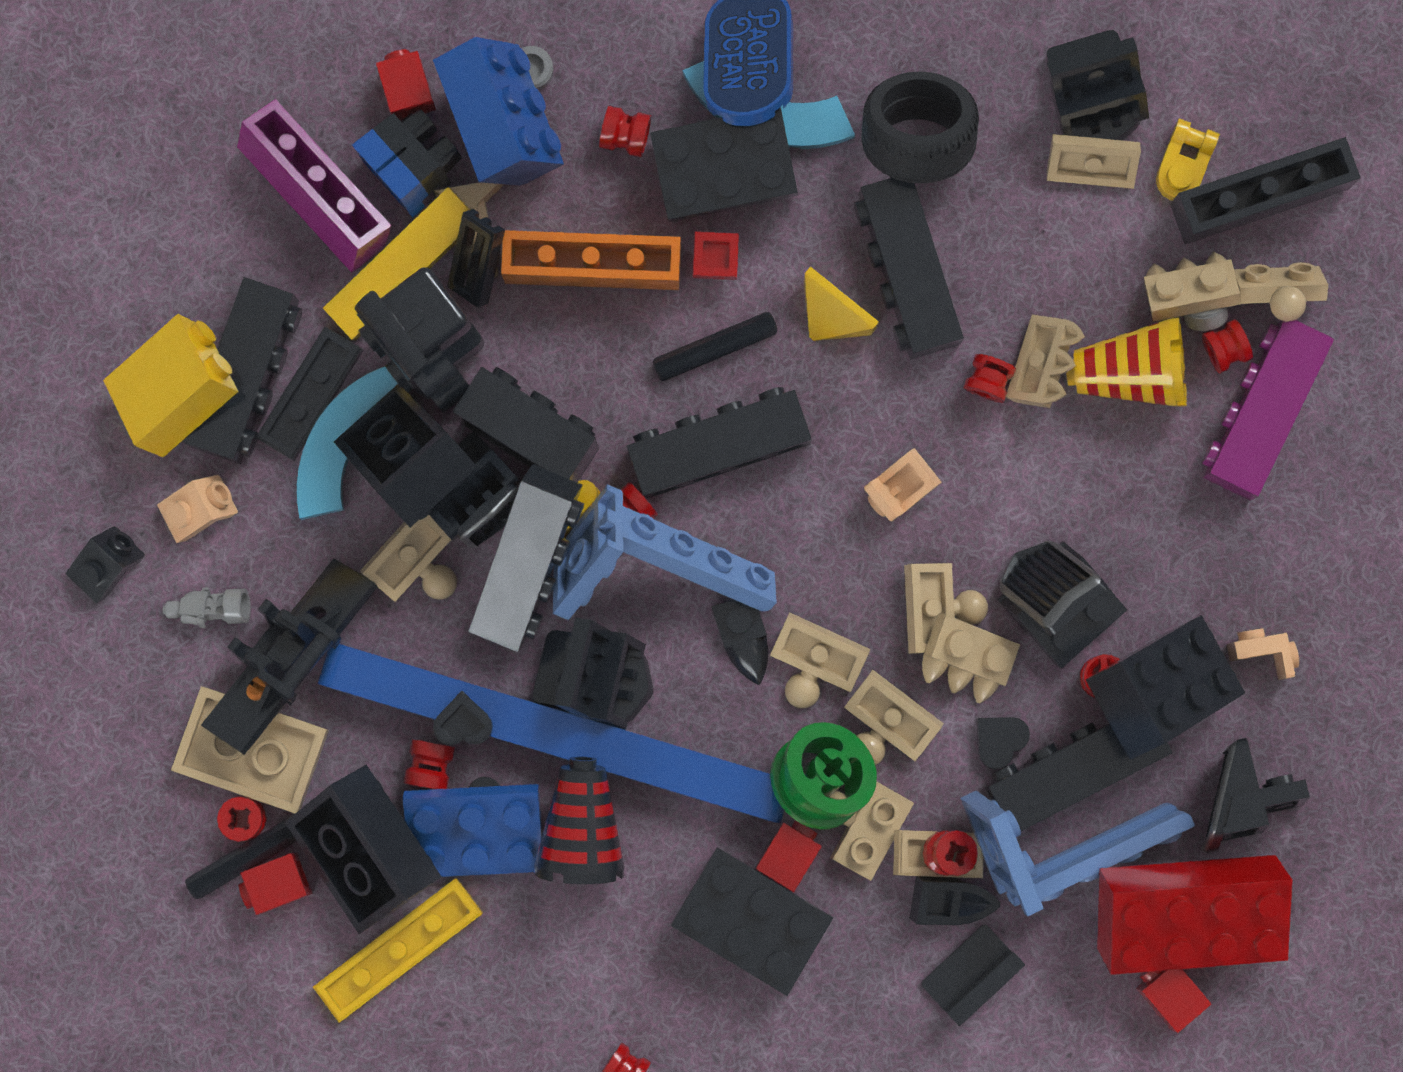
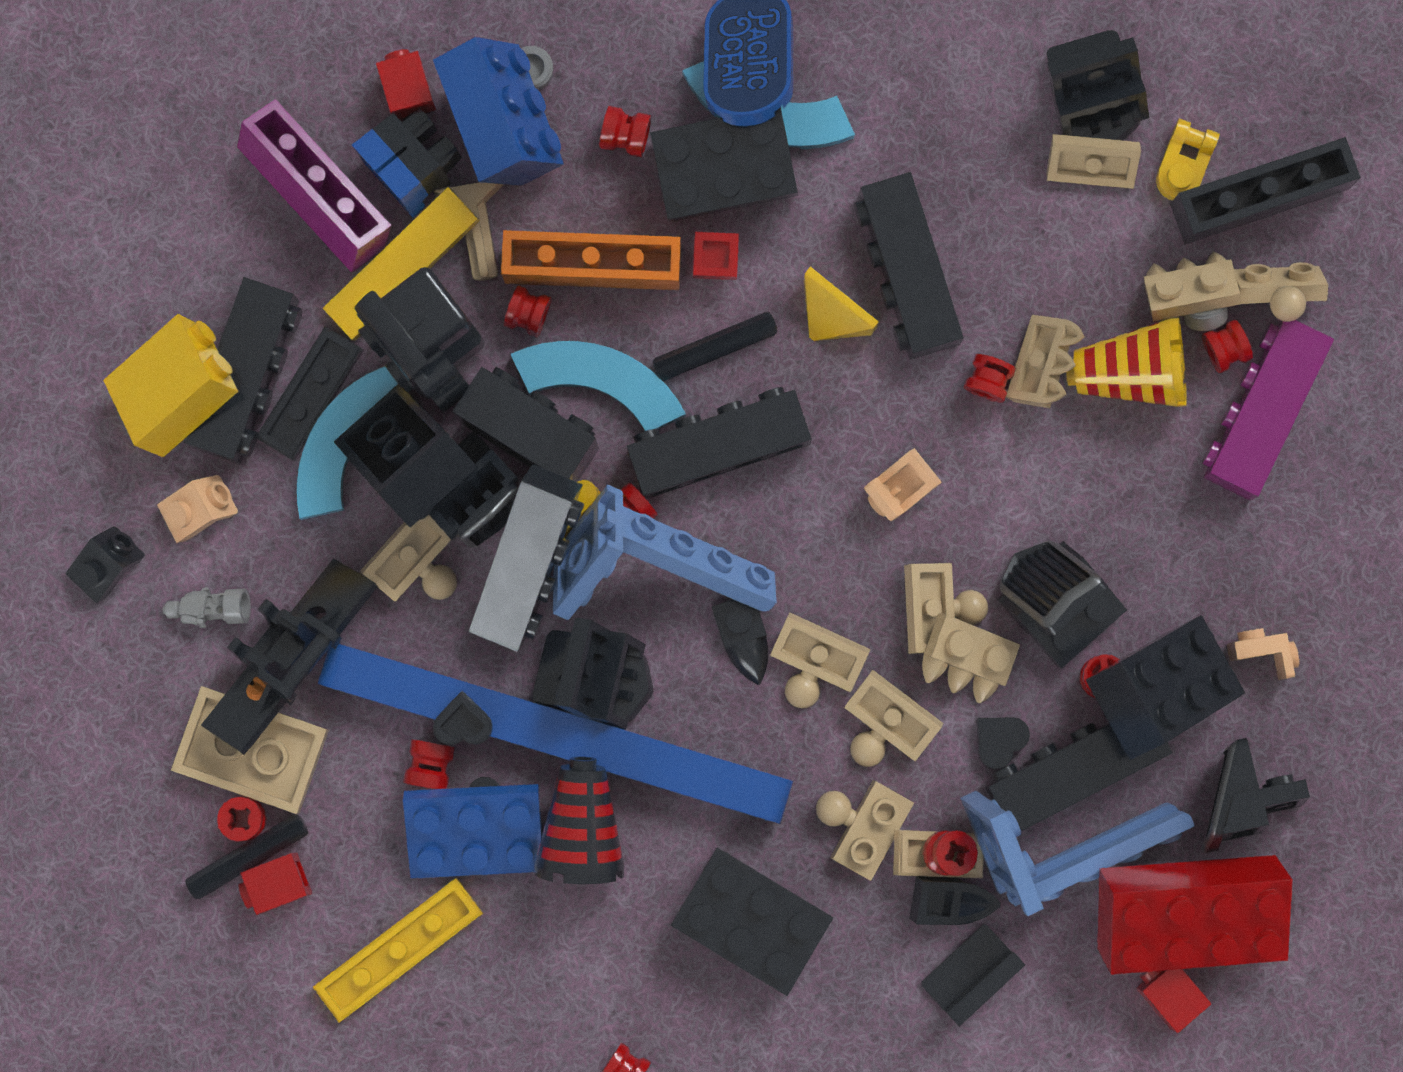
(362, 848): black brick -> none
(481, 262): black tile -> none
(527, 311): none -> red wheel
(603, 370): none -> medium azure tile
(789, 854): red brick -> none
(839, 761): green wheel -> none
(915, 156): black tyre -> none

